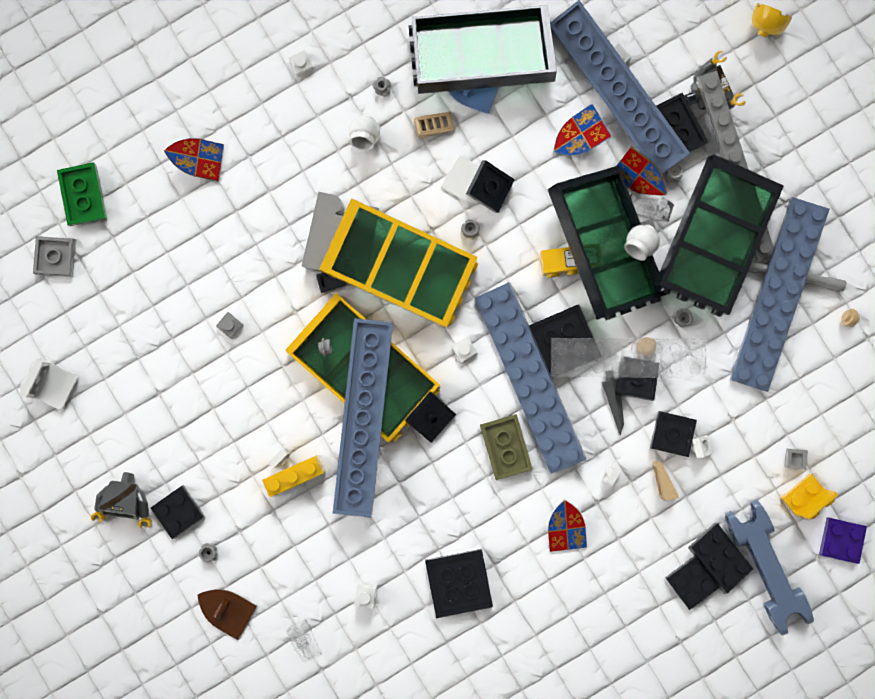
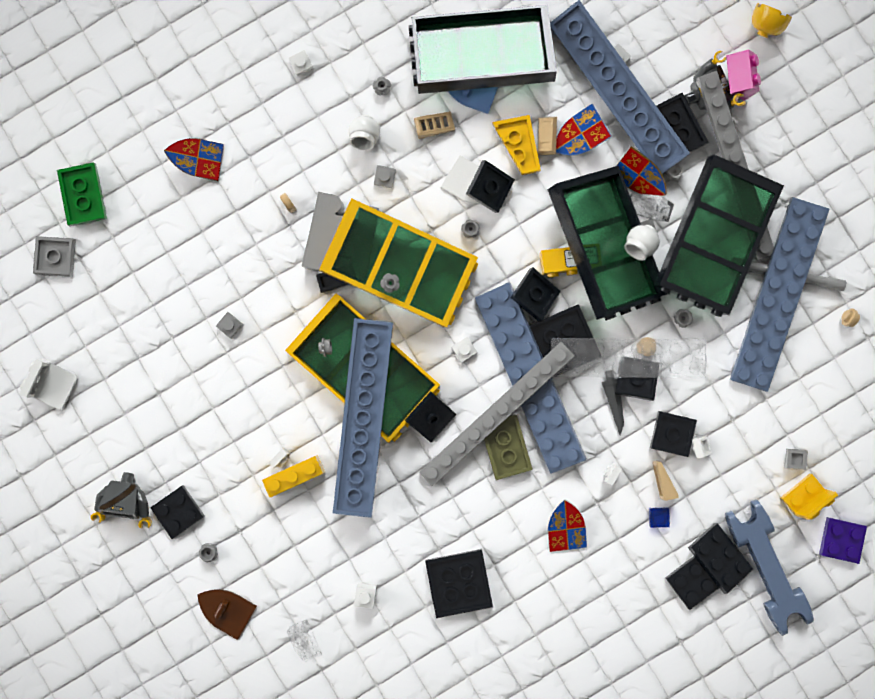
(288, 203): none -> tan tile
(384, 176): none -> light grey plate
(385, 283): none -> light grey plate
(496, 413): none -> light grey plate
(520, 142): none -> yellow wing
(535, 294): none -> black plate
(547, 136): none -> tan tile
(659, 517): none -> clear blue tile
(743, 73): none -> slope

